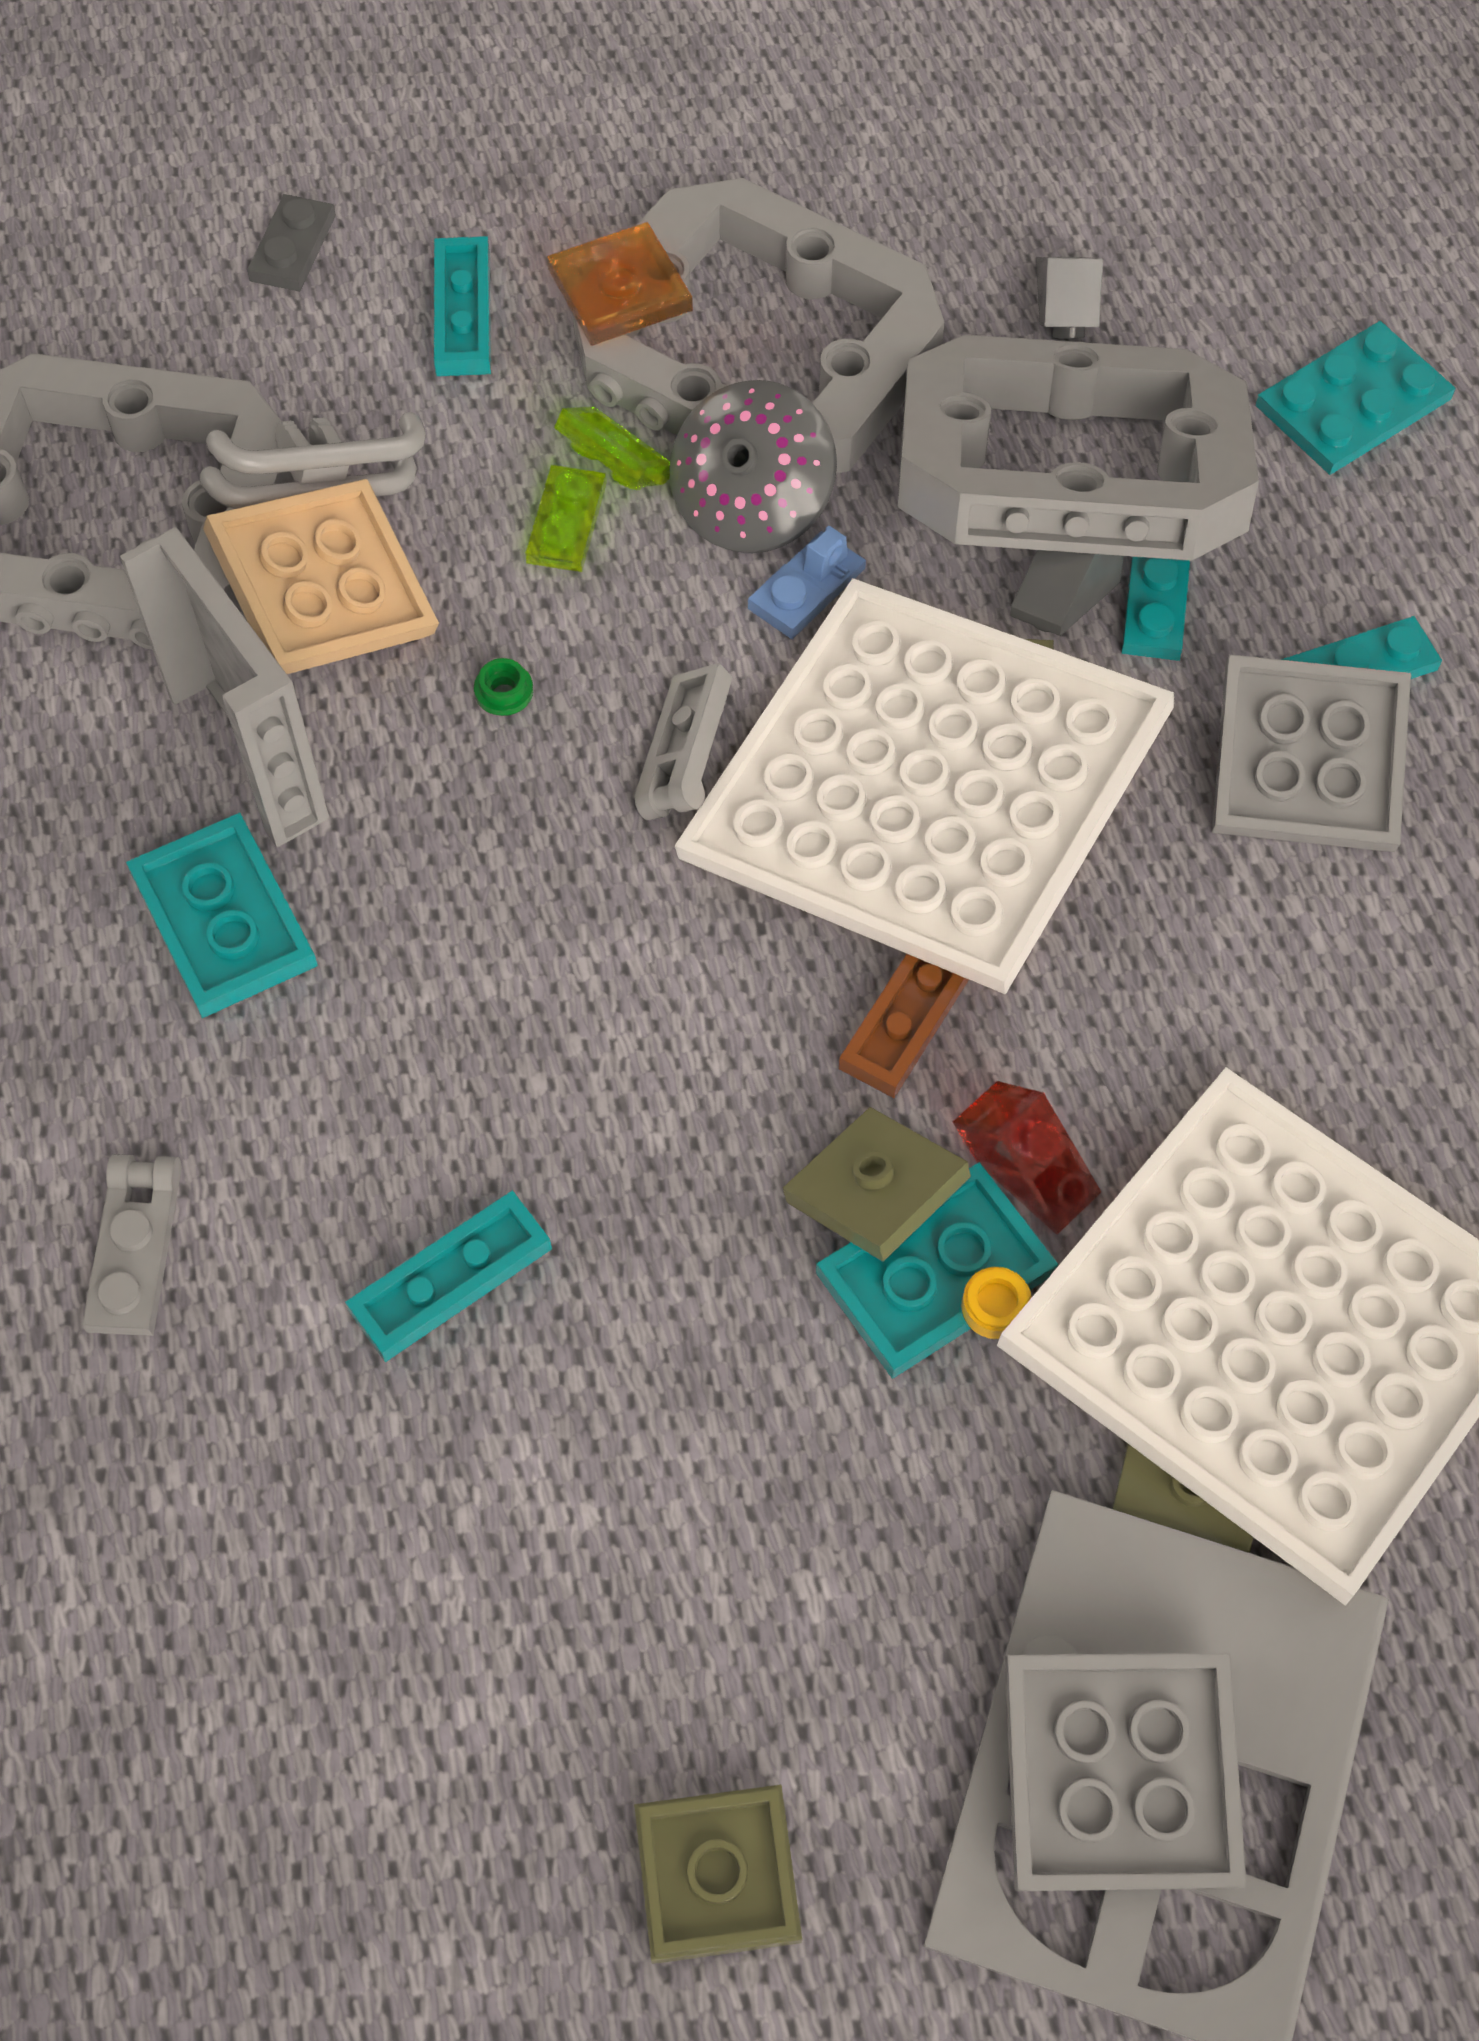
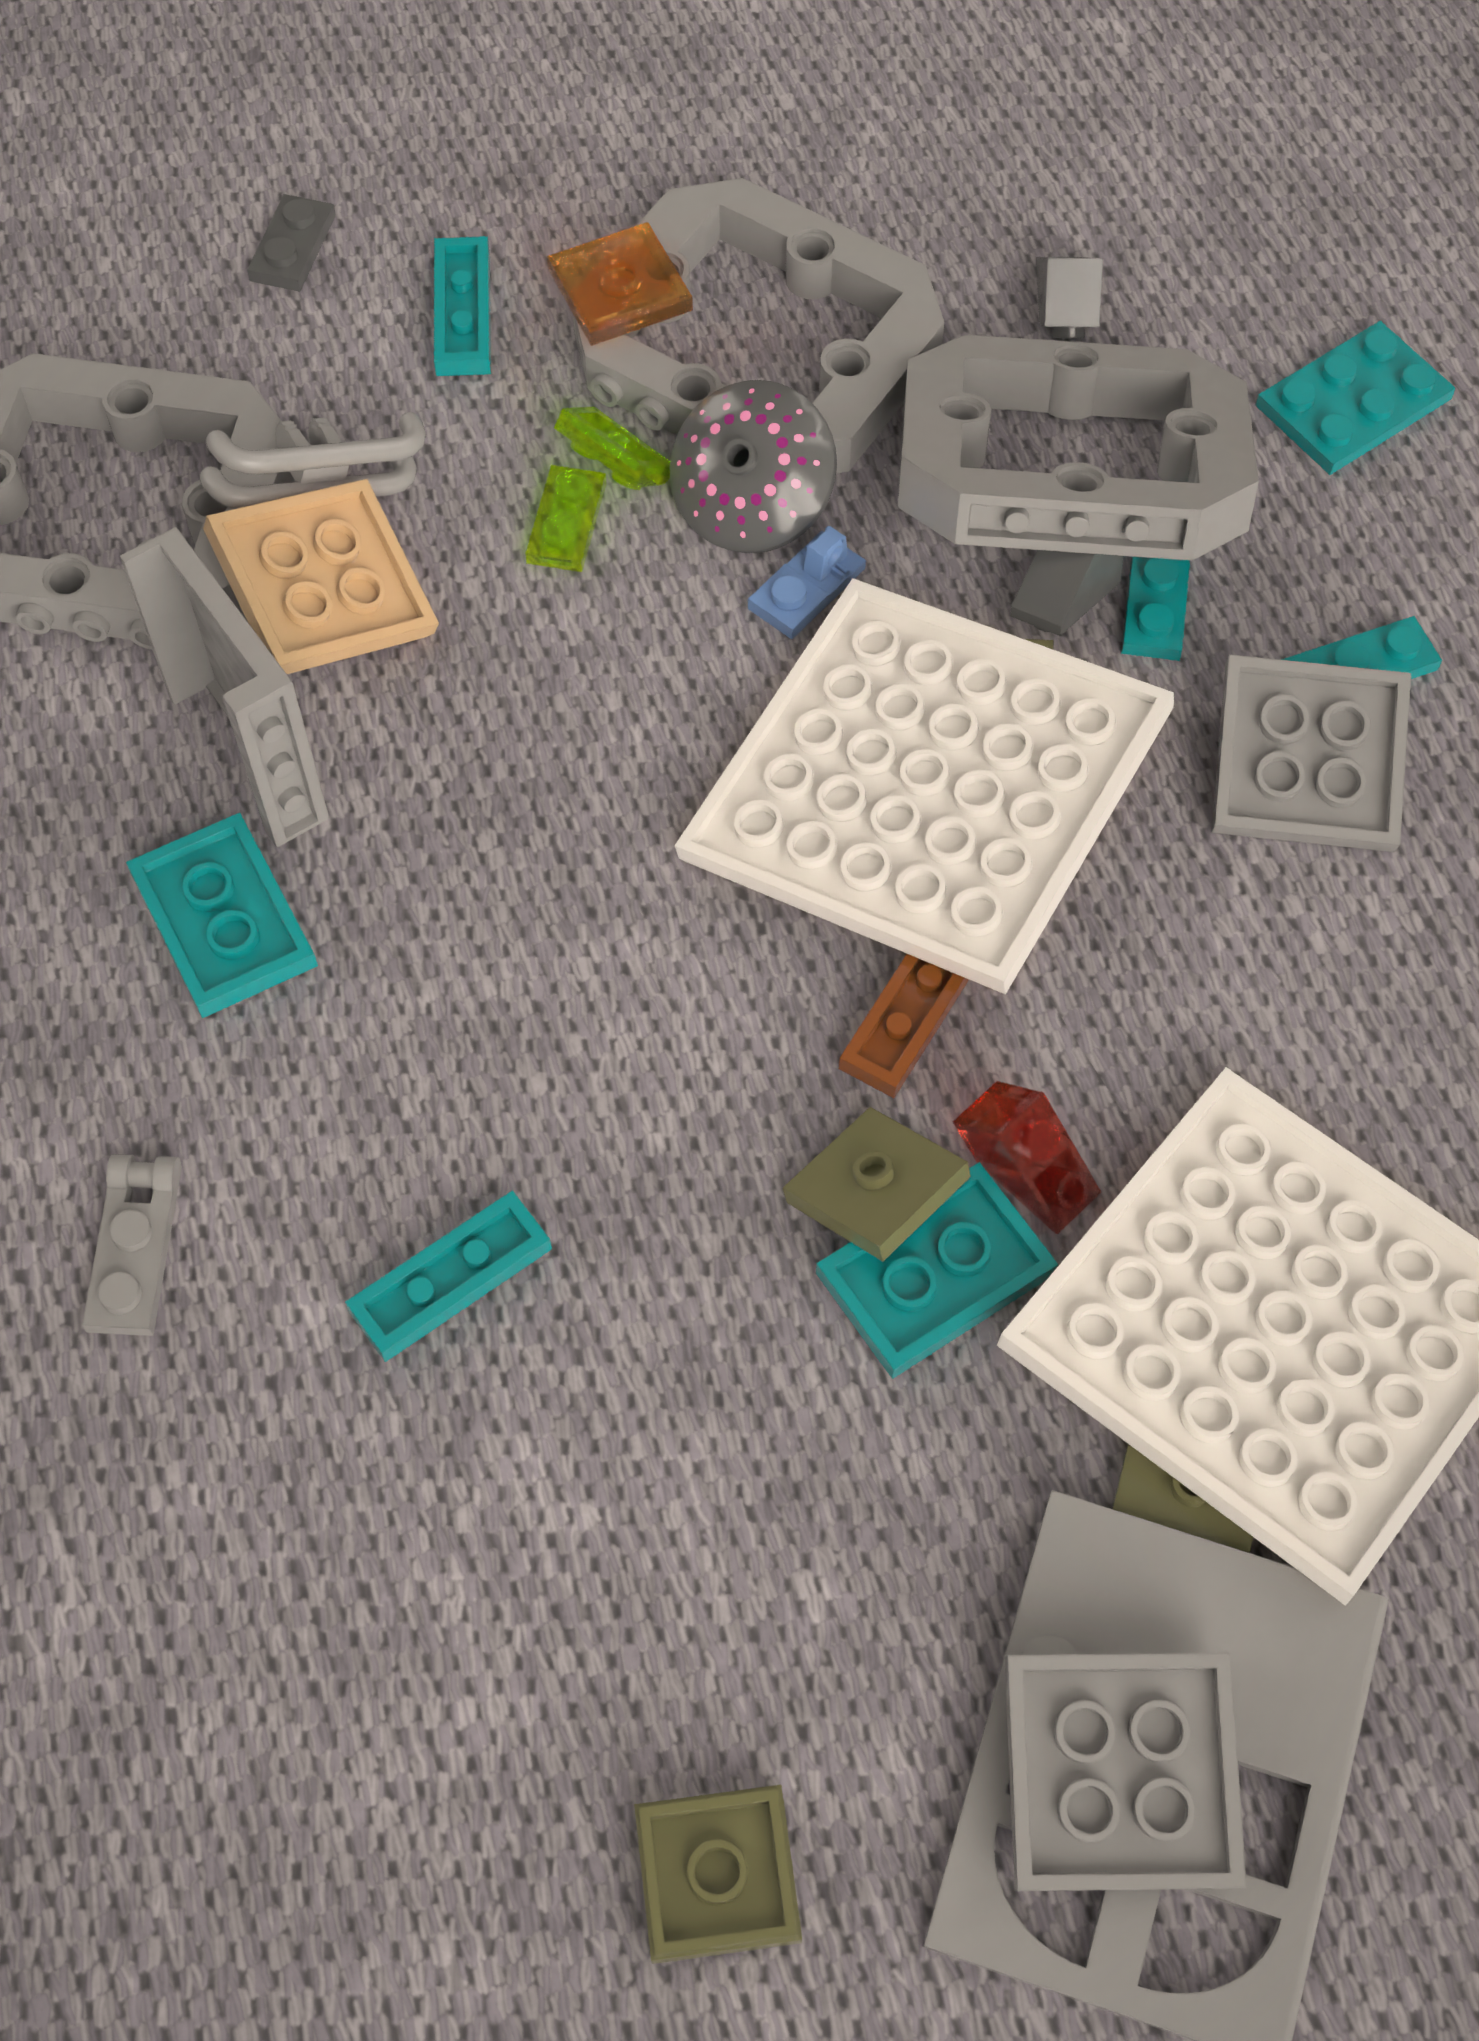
(503, 672): green plate -> none
(682, 743): light grey plate -> none
(993, 1300): yellow tile -> none

